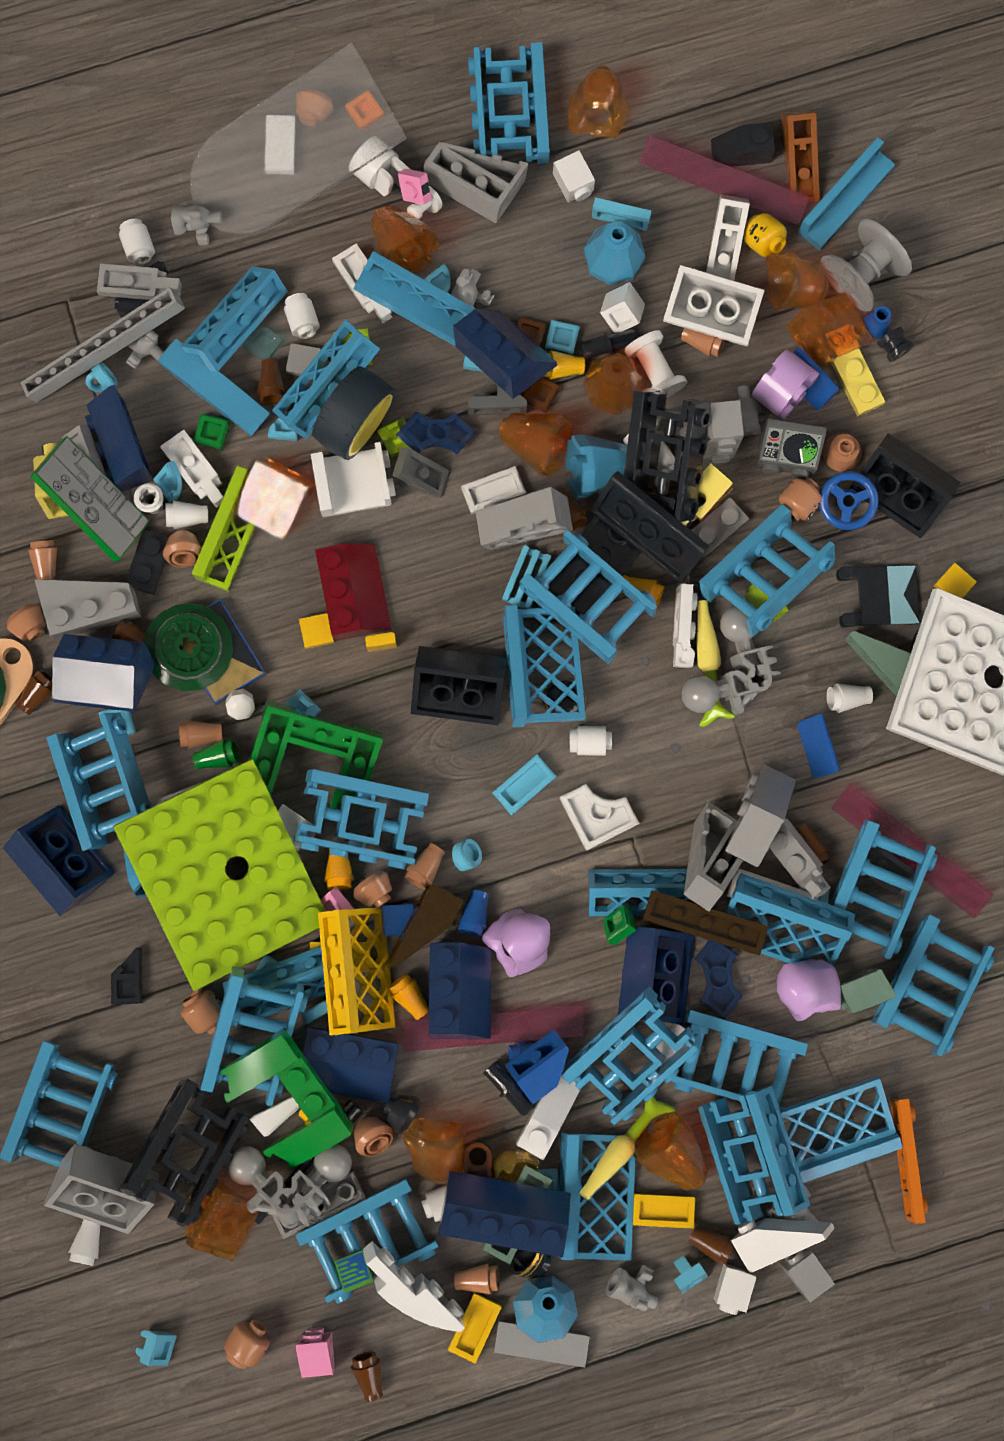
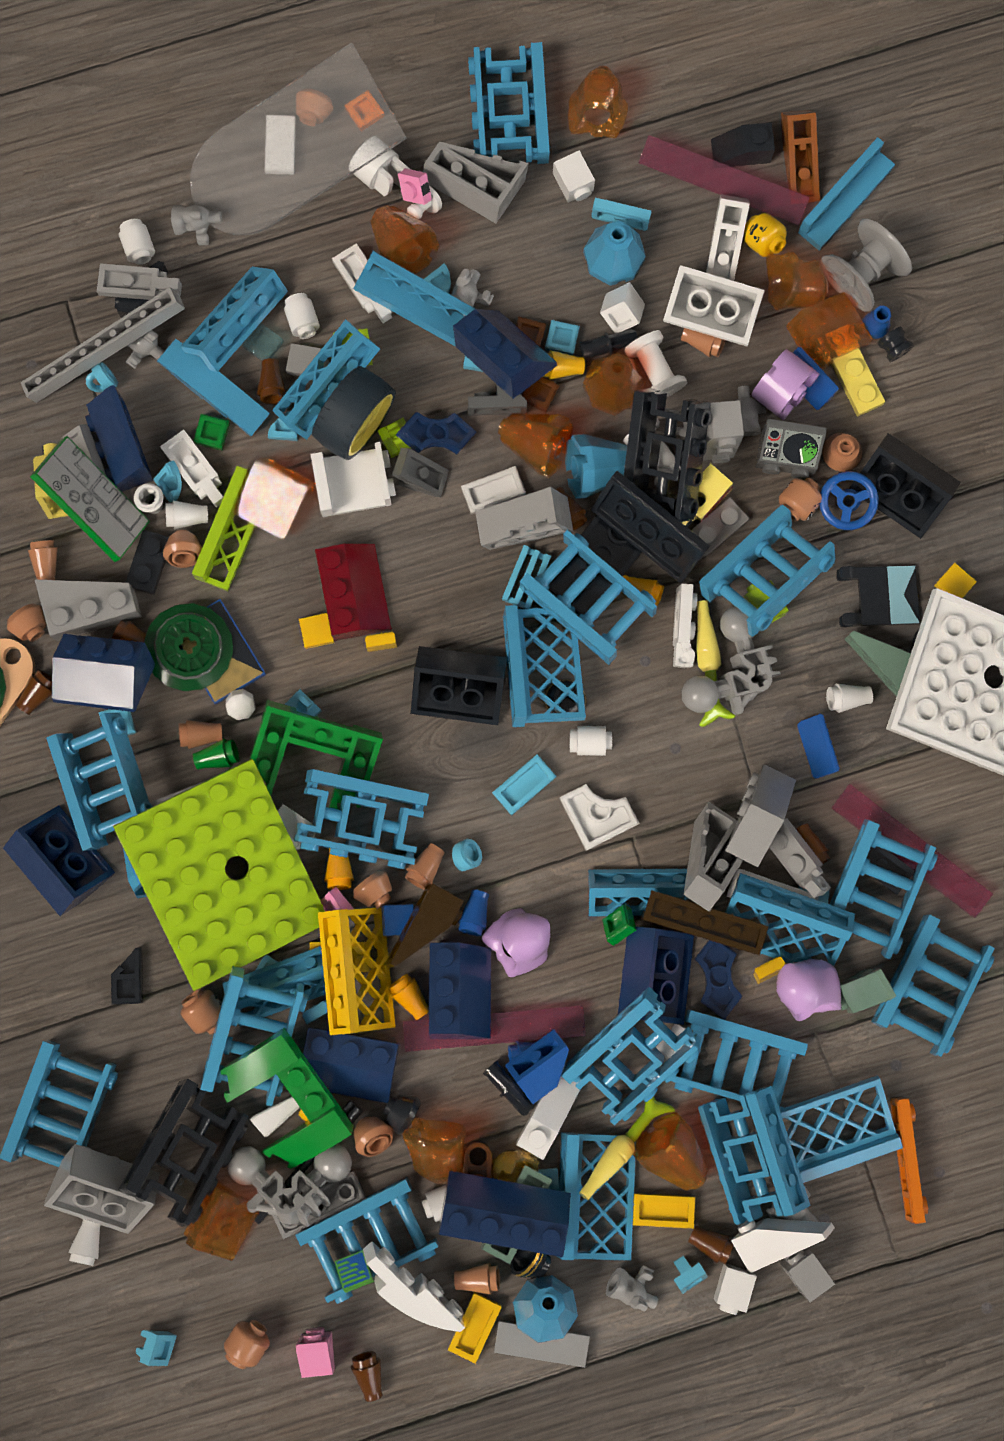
(768, 970): none -> yellow tile

